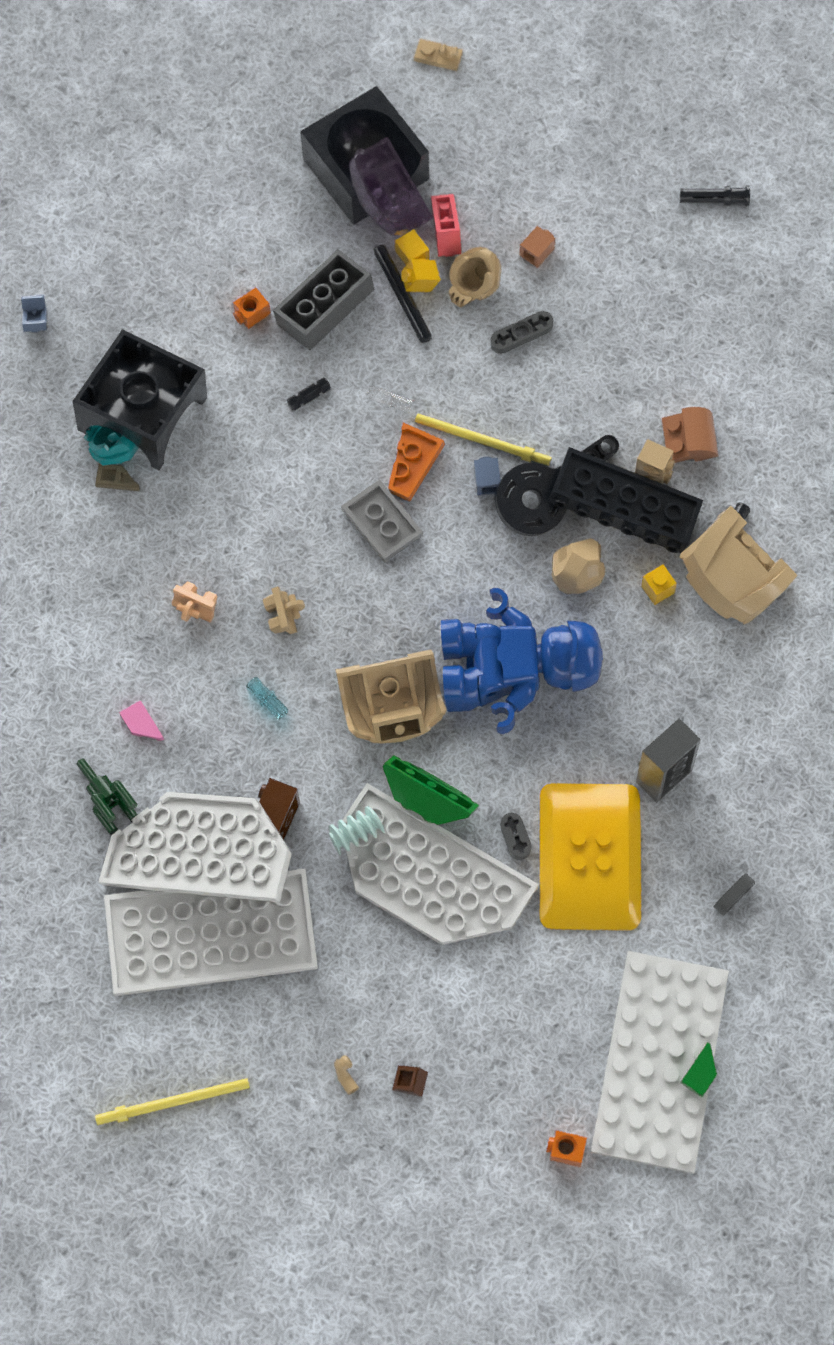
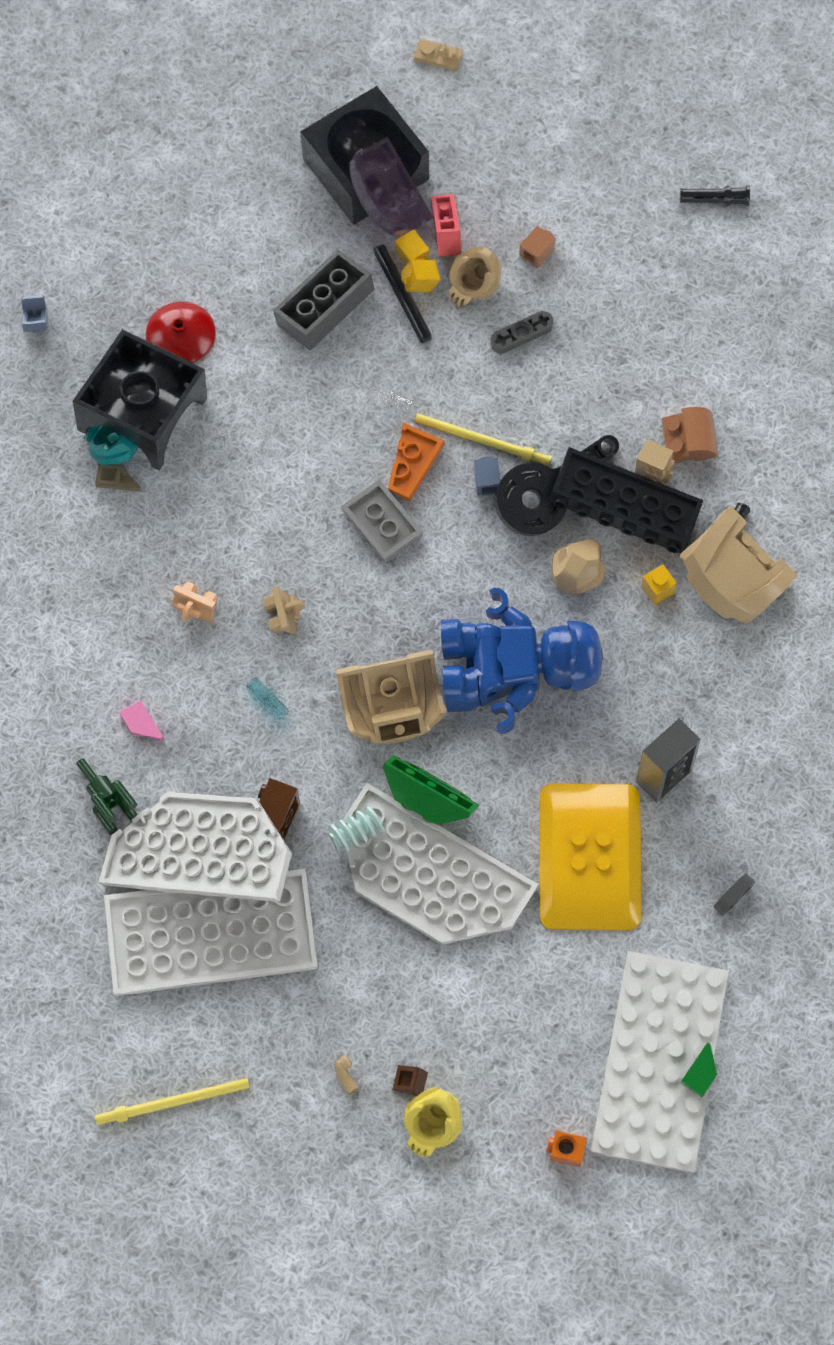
(189, 341): none -> red dish
(255, 300): orange brick -> none
(308, 394): black axle -> none
(432, 1121): none -> light yellow helmet
(521, 833): dark grey beam -> none

